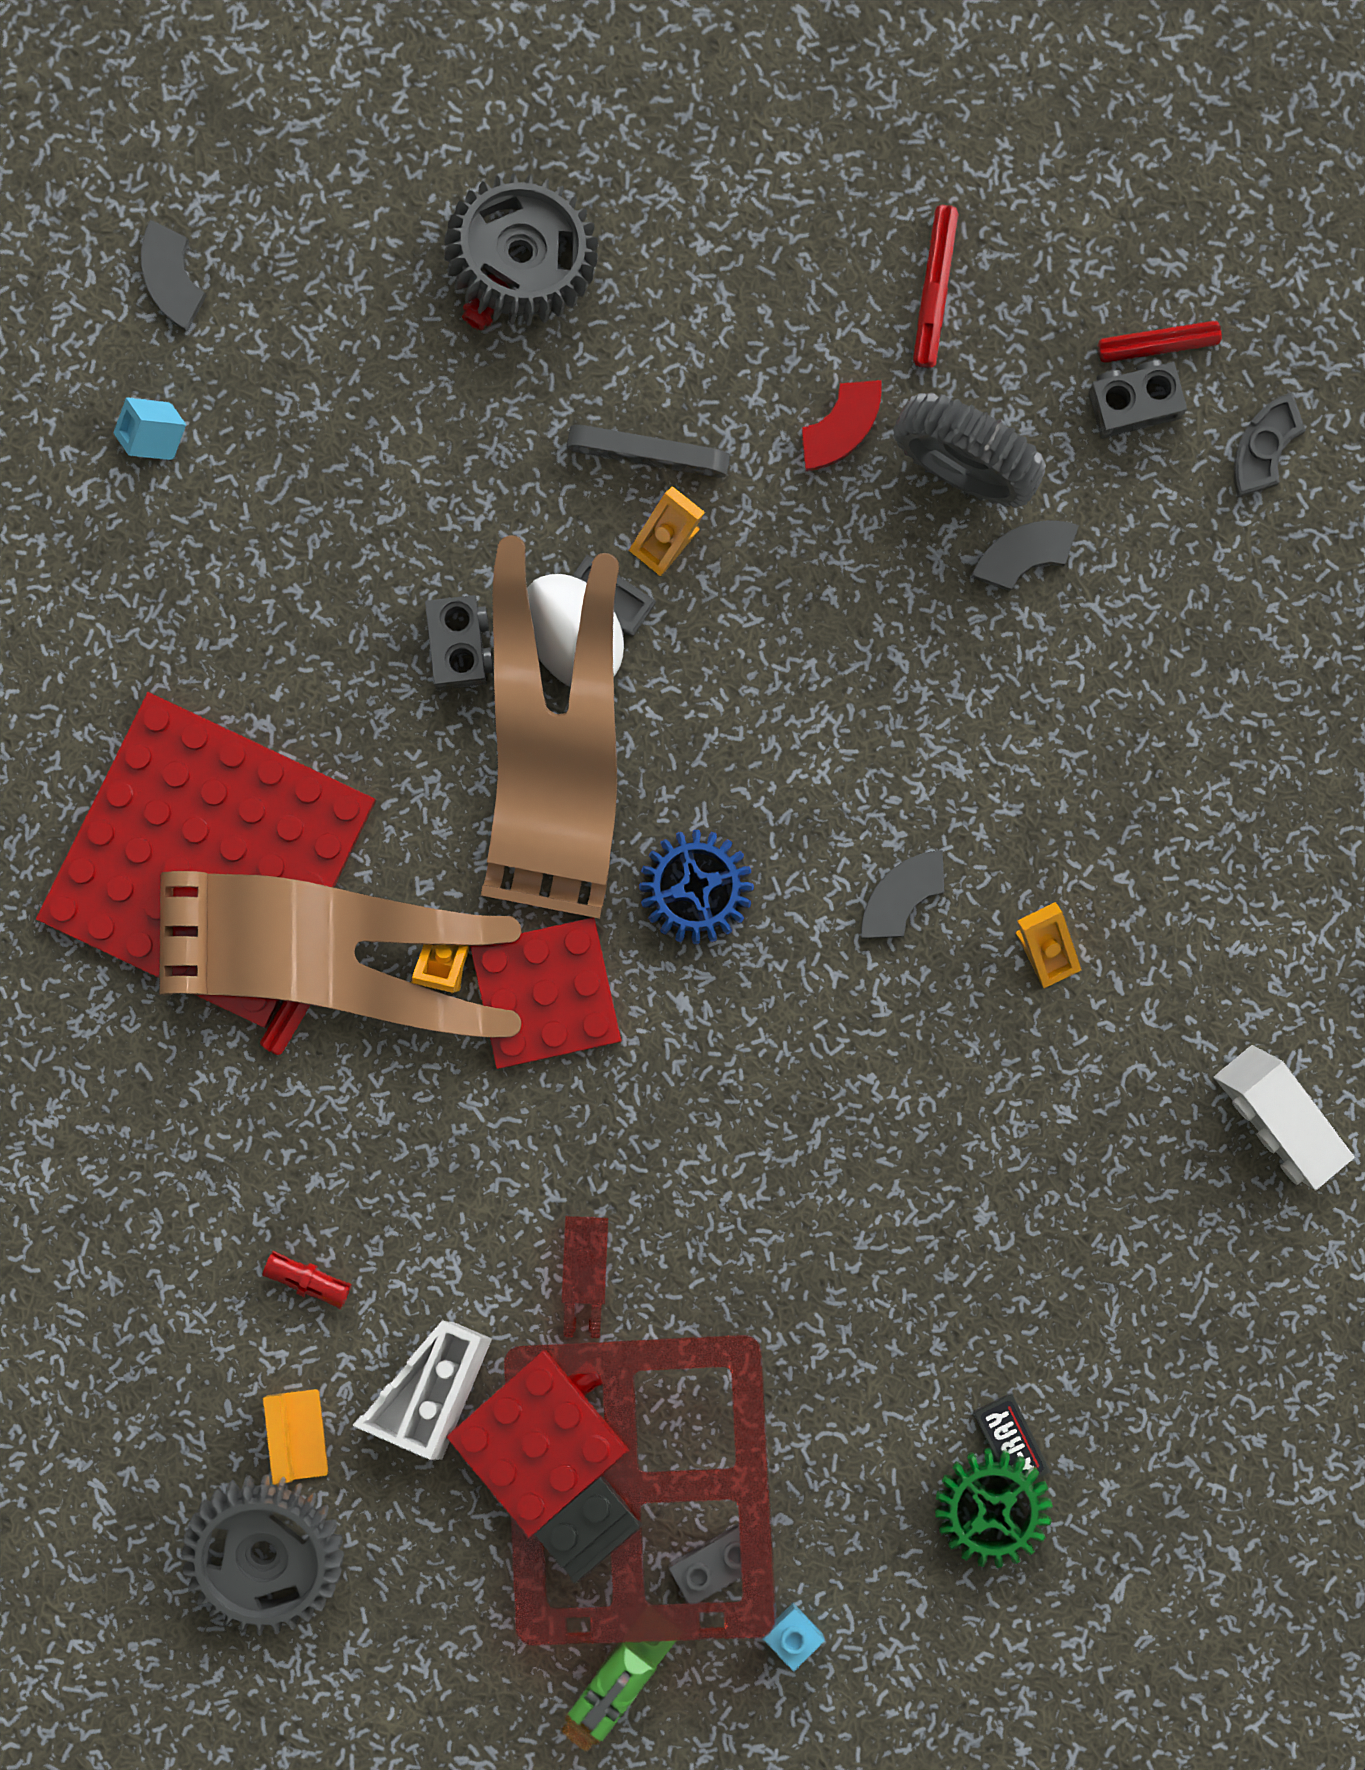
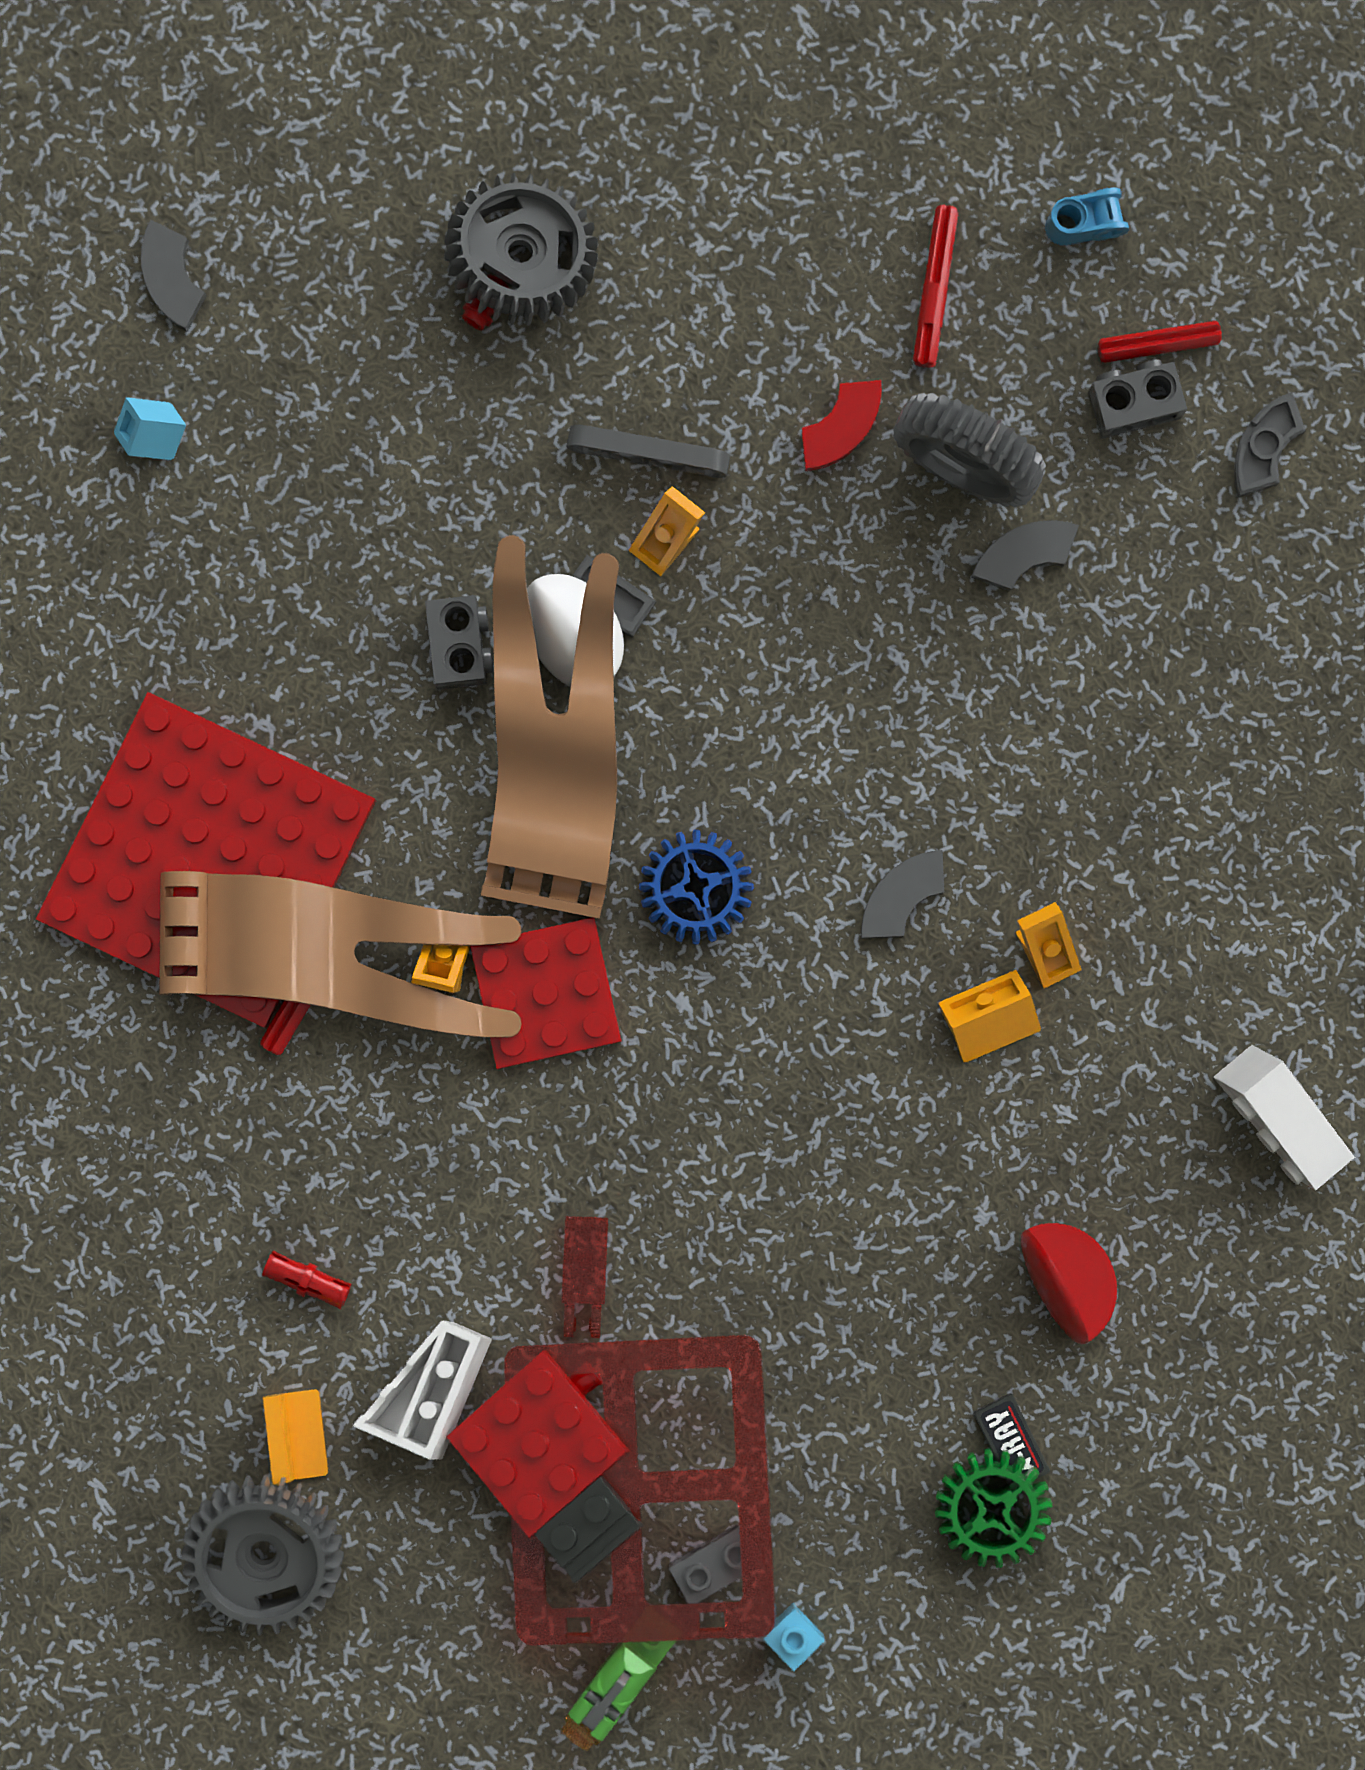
(990, 1015): none -> light orange panel
(1071, 1278): none -> red piece
(1095, 216): none -> dark azure piece

